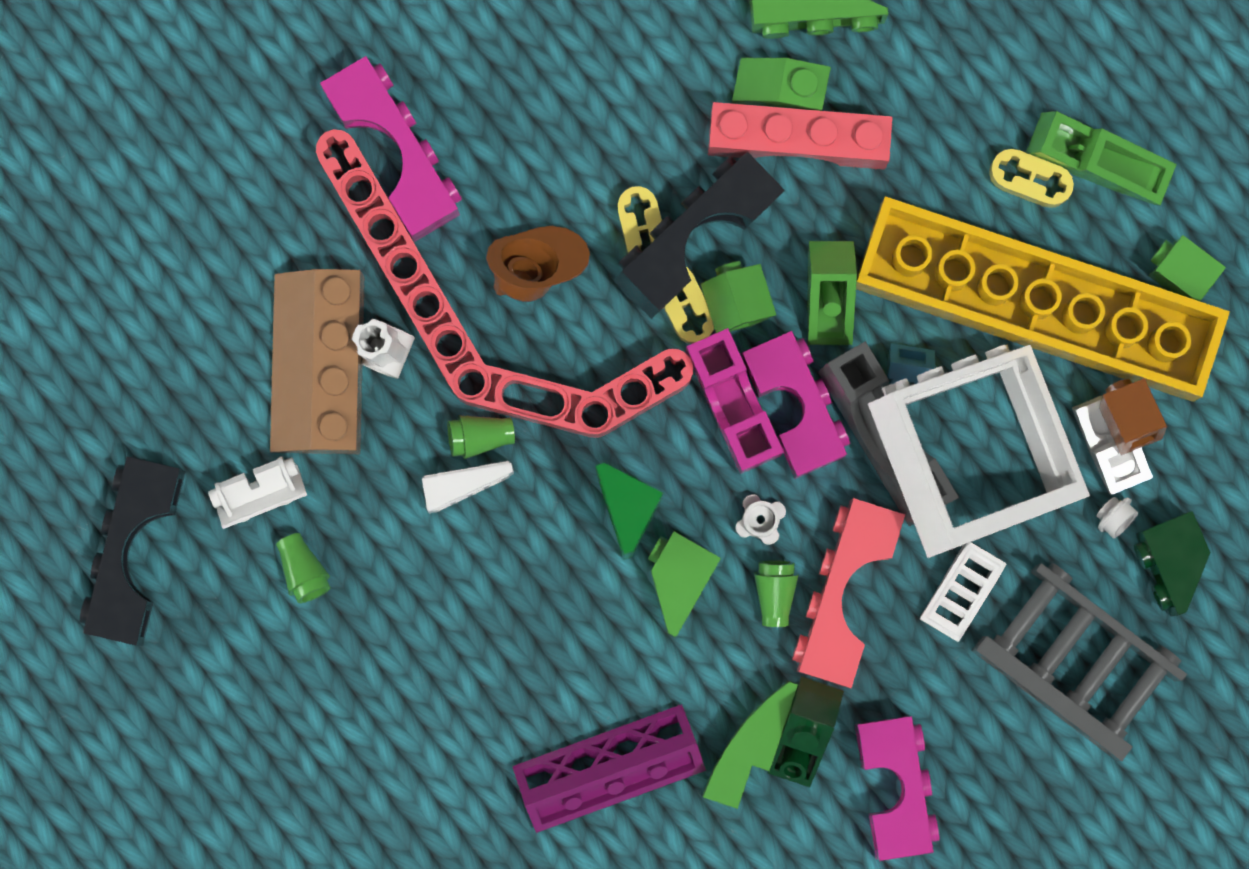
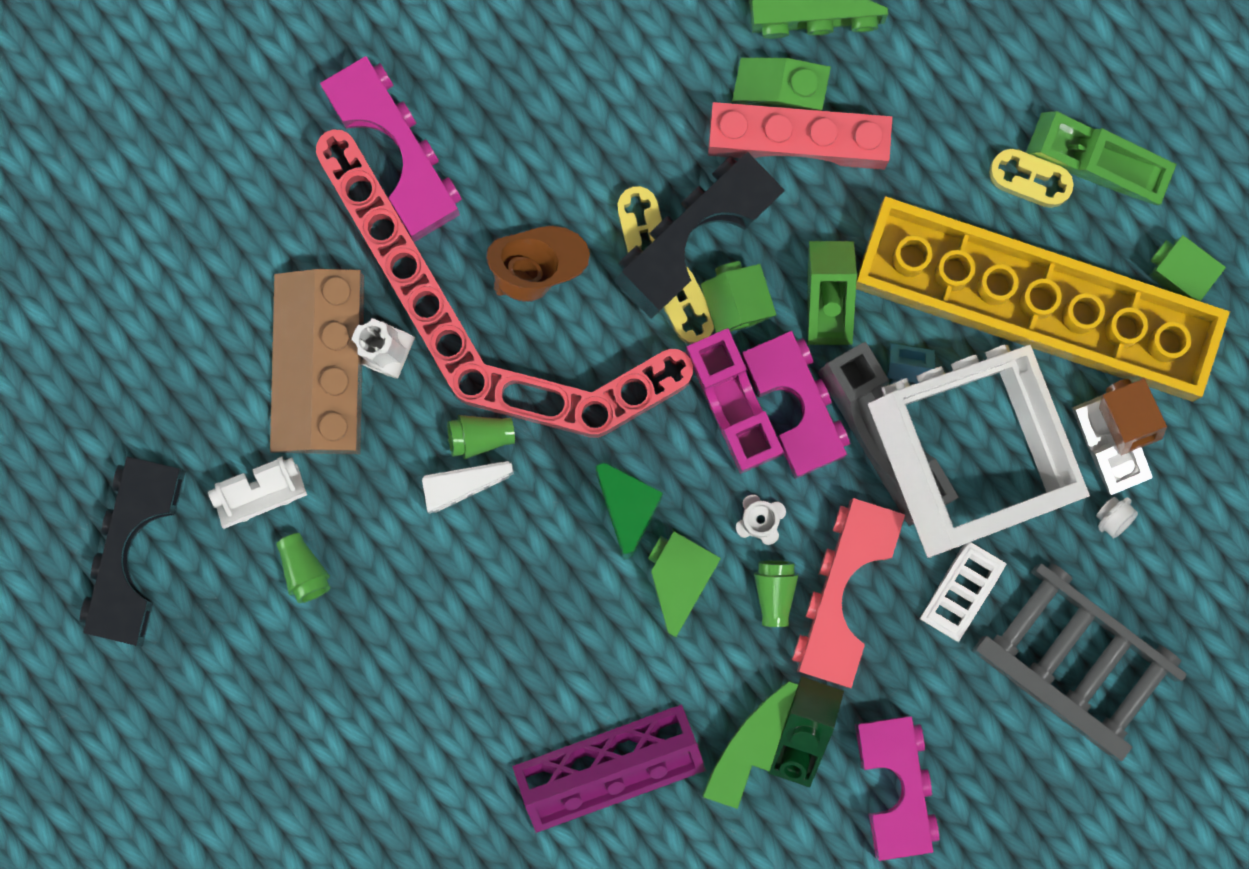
(1176, 559): dark green slope -> none

